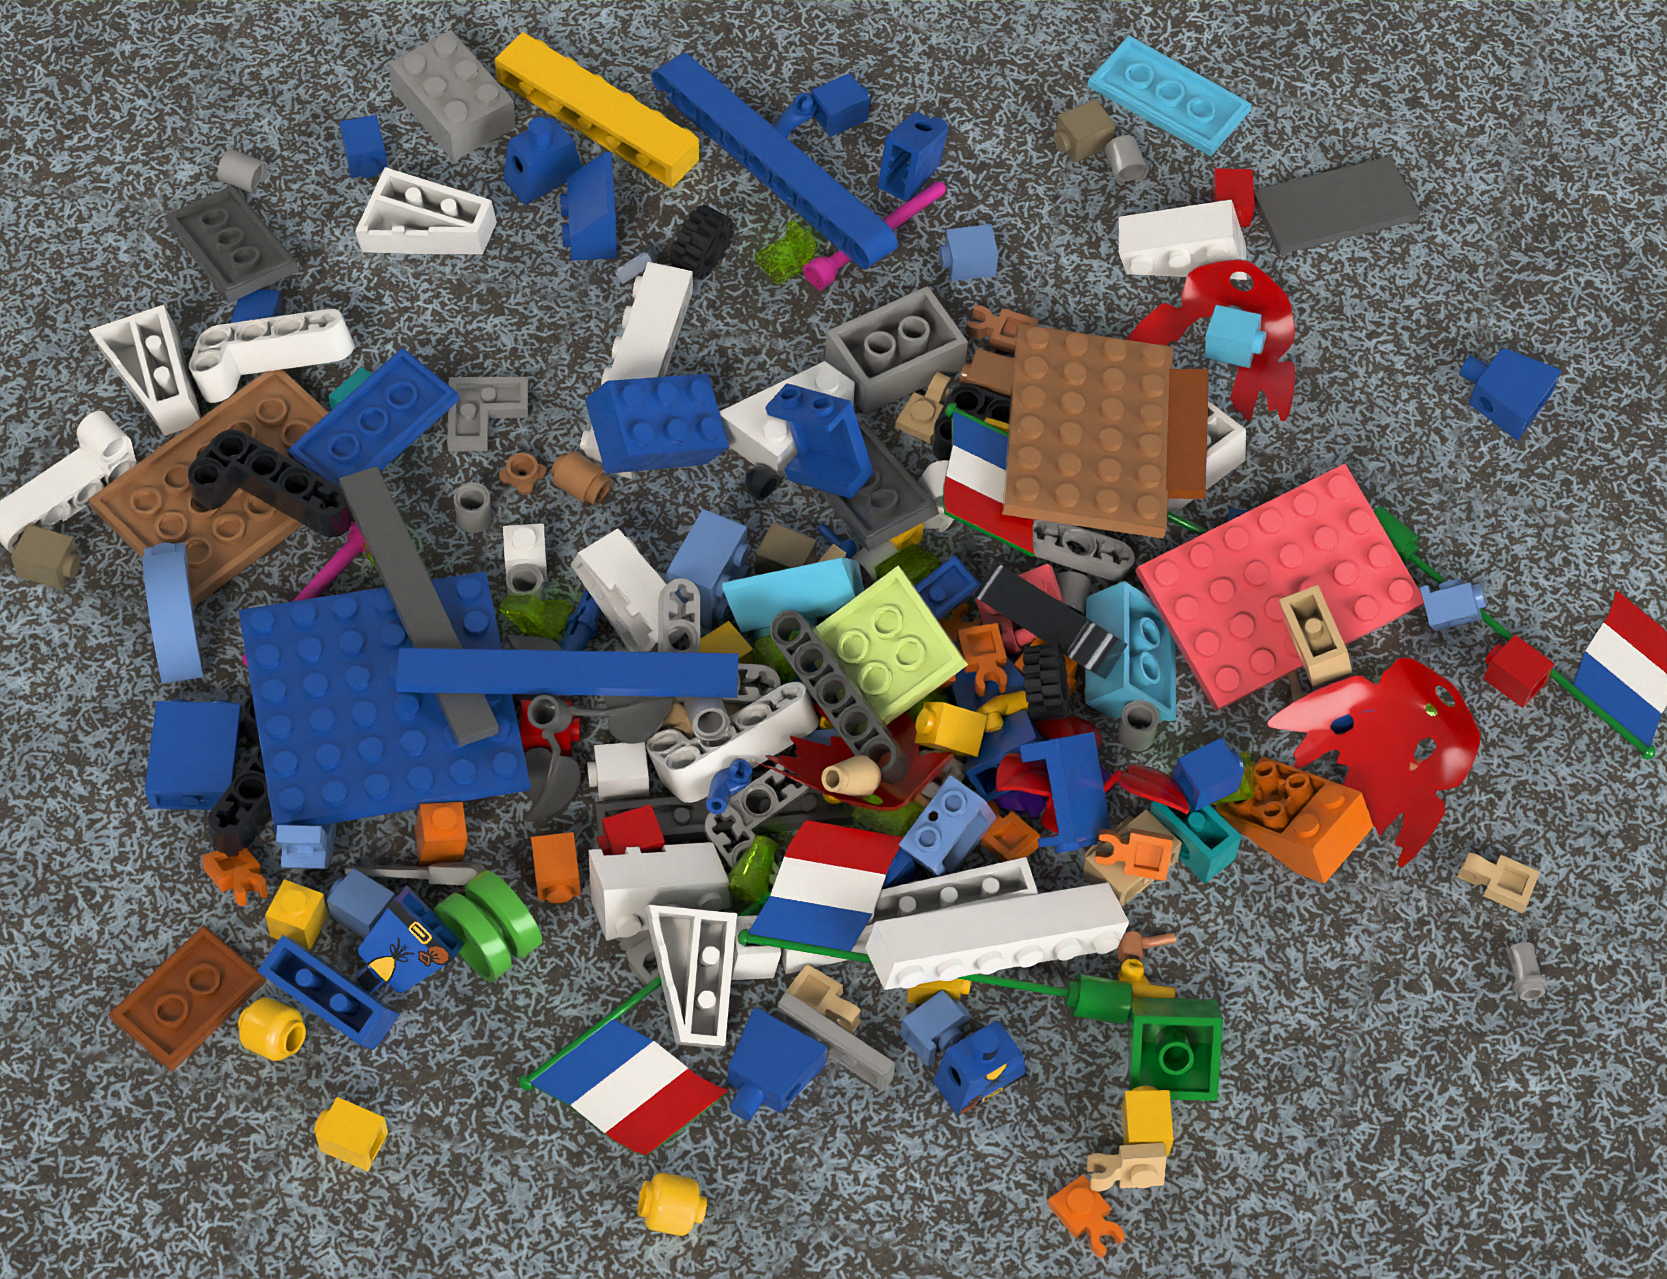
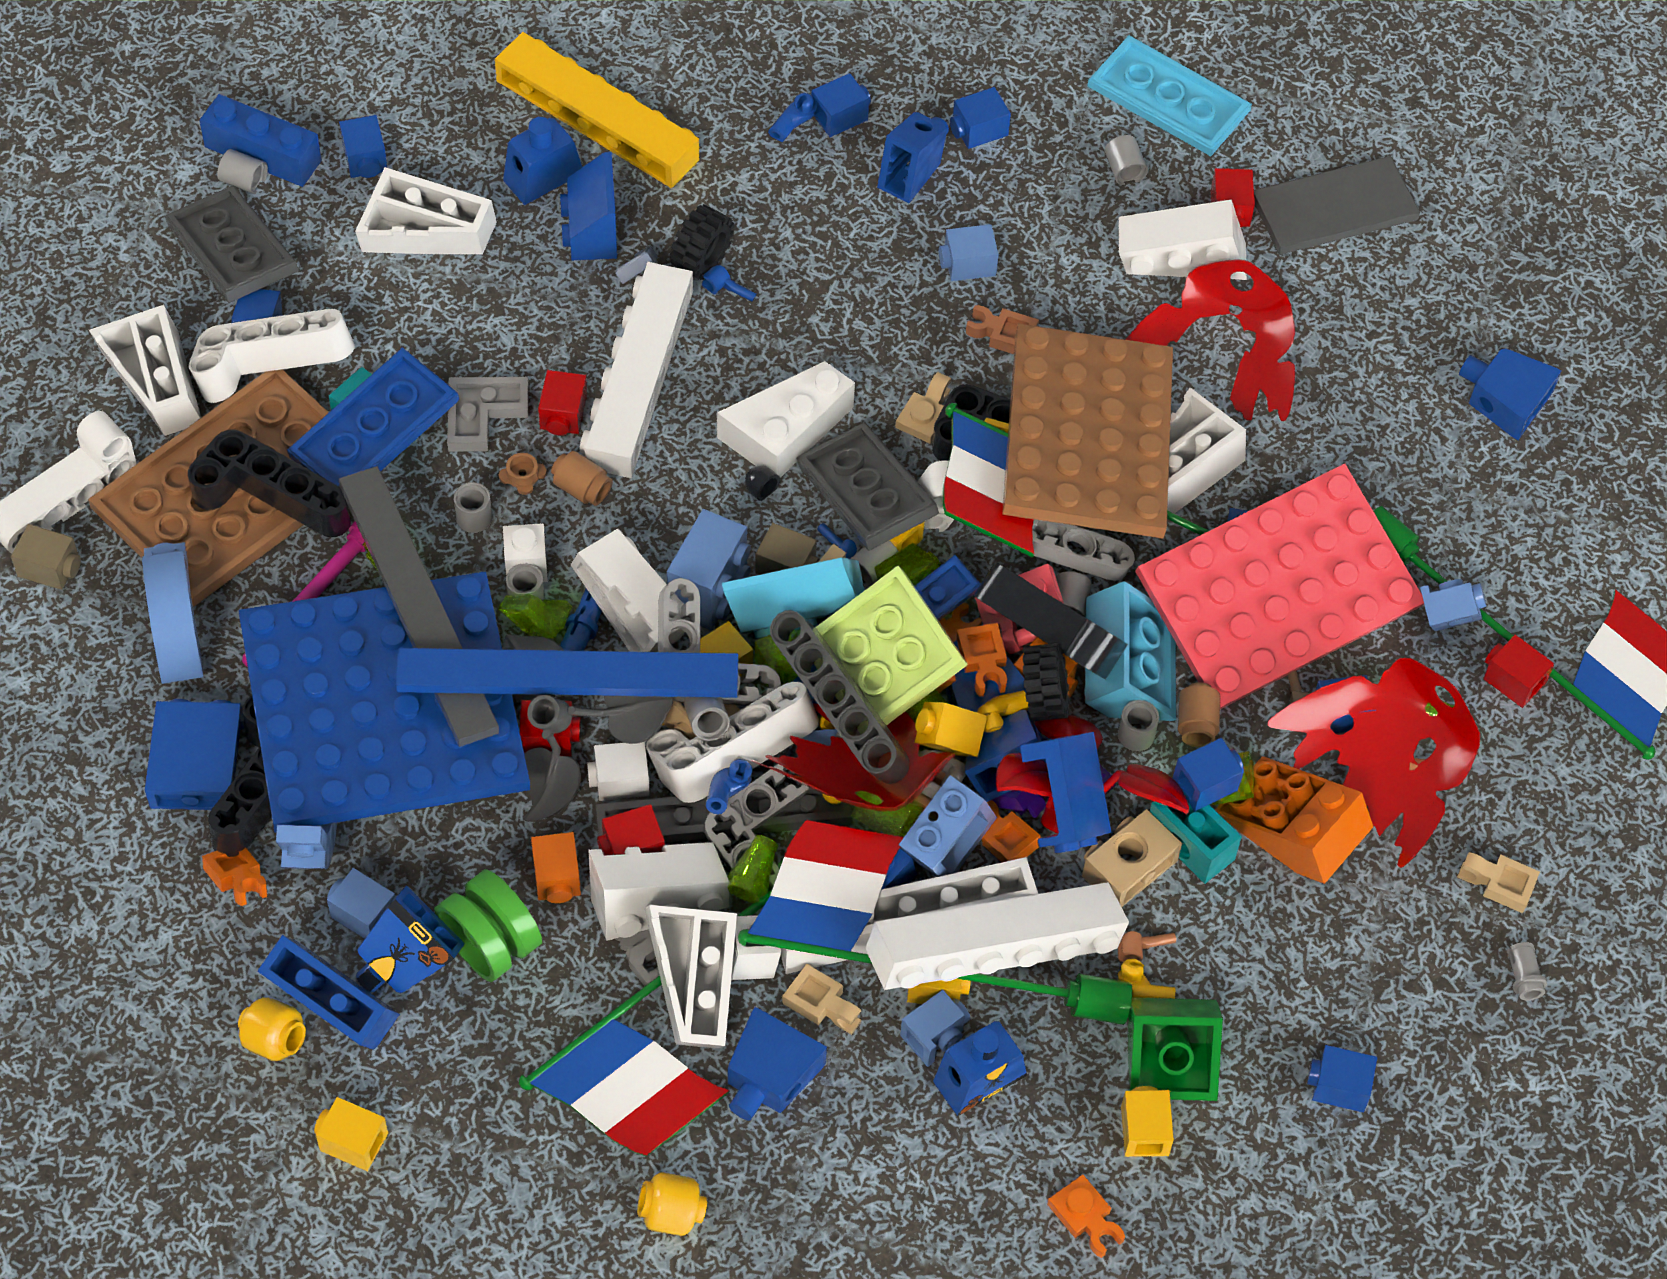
(187, 998): dark orange tile -> none
(285, 147): none -> blue brick
(296, 913): yellow brick -> none
(439, 873): light grey piece -> none
(440, 833): orange brick -> none
(452, 95): light grey brick -> none
(562, 402): none -> red brick
(656, 423): blue brick -> none
(718, 277): none -> blue hand
(775, 161): blue beam -> none
(787, 255): clear neon green bracket -> none
(826, 268): dark pink piece -> none
(826, 440): blue panel -> none
(840, 1044): light grey tile -> none
(852, 777): tan cone -> none
(896, 349): light grey brick -> none
(980, 118): none -> blue brick
(989, 372): medium nougat brick -> none
(1083, 130): dark tan brick -> none
(1133, 1167): tan plate -> none
(1144, 853): orange plate -> none
(1187, 433): dark orange tile -> none
(1199, 714): none -> medium nougat brick
(1234, 336): medium azure brick -> none
(1316, 637): tan brick -> none
(1342, 1078): none -> blue brick

